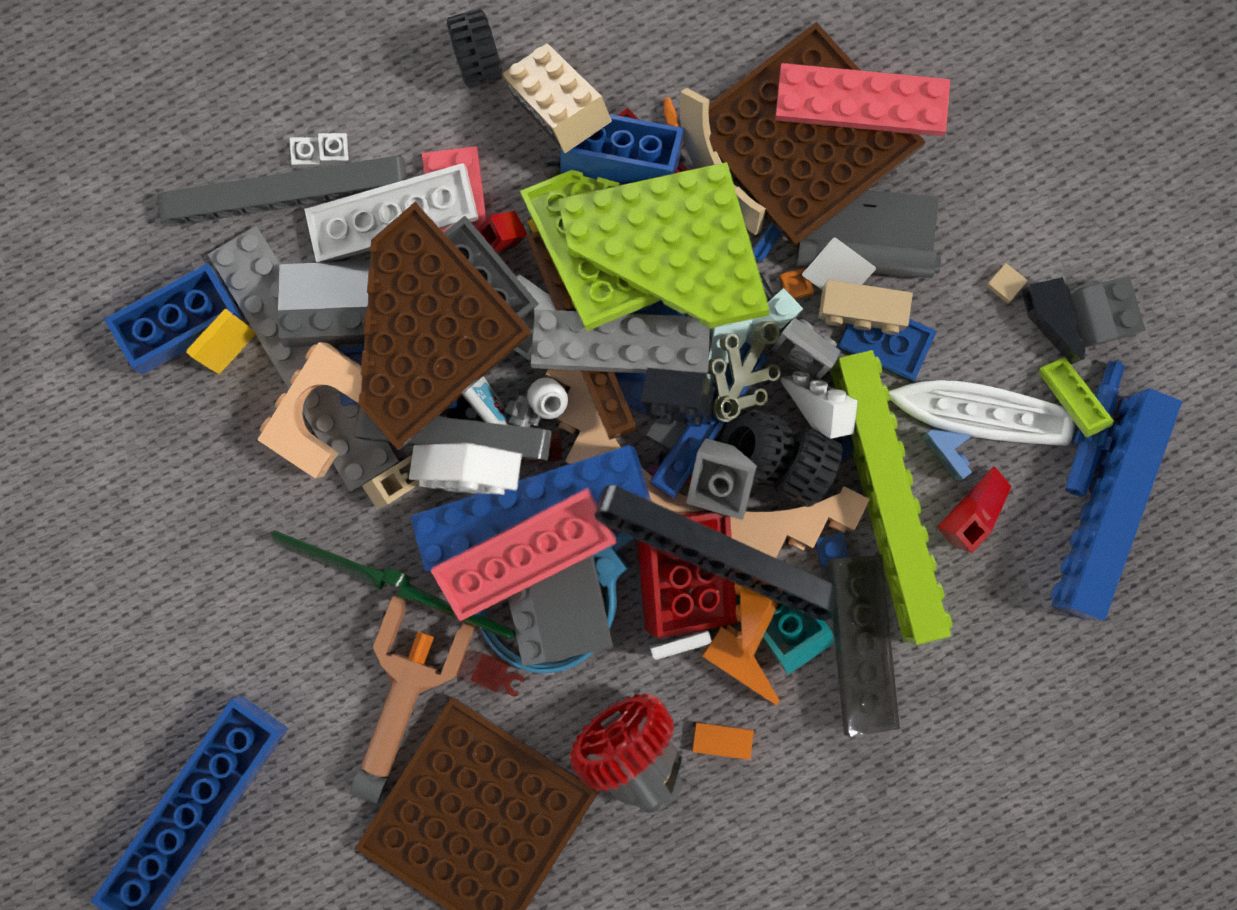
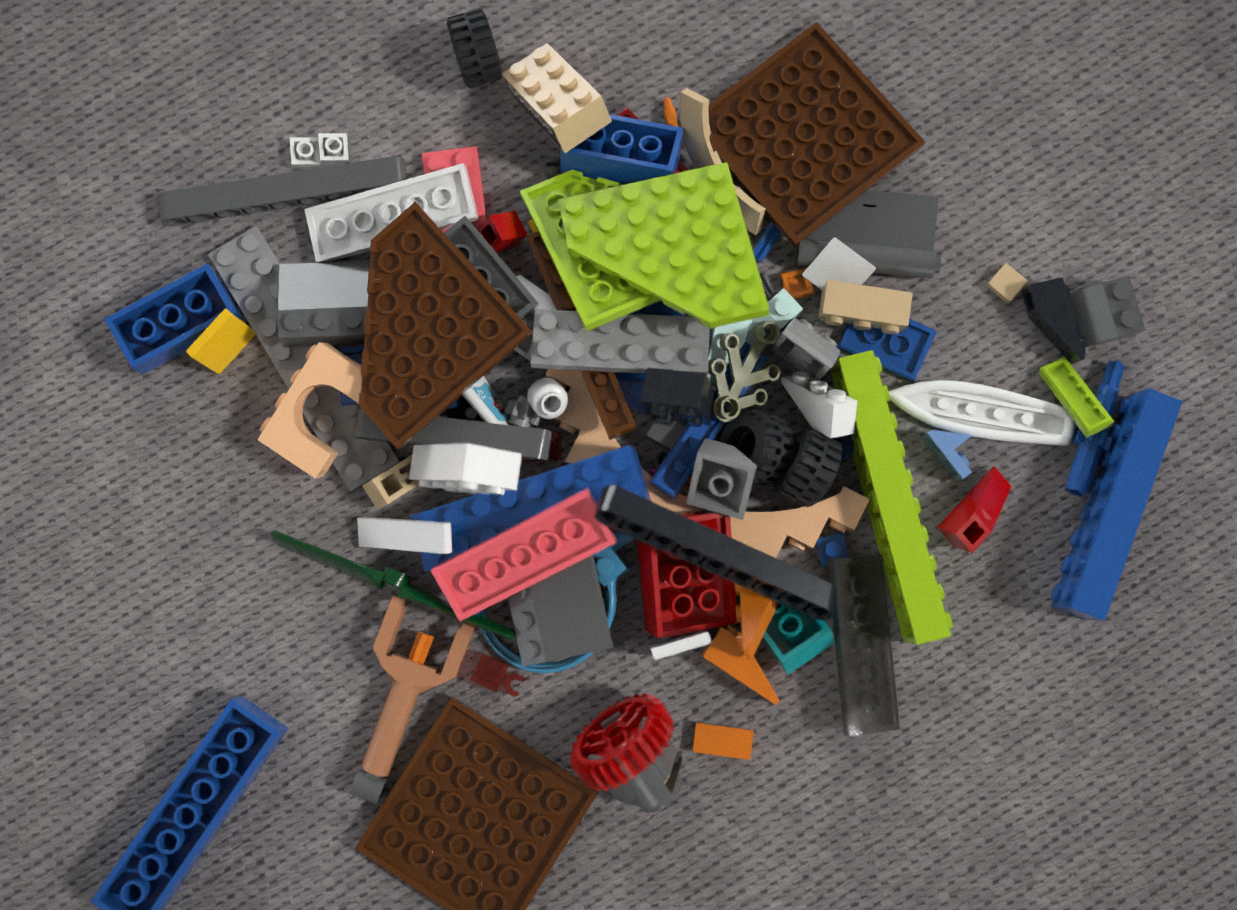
(405, 535): none -> white tile
(863, 99): coral plate -> none

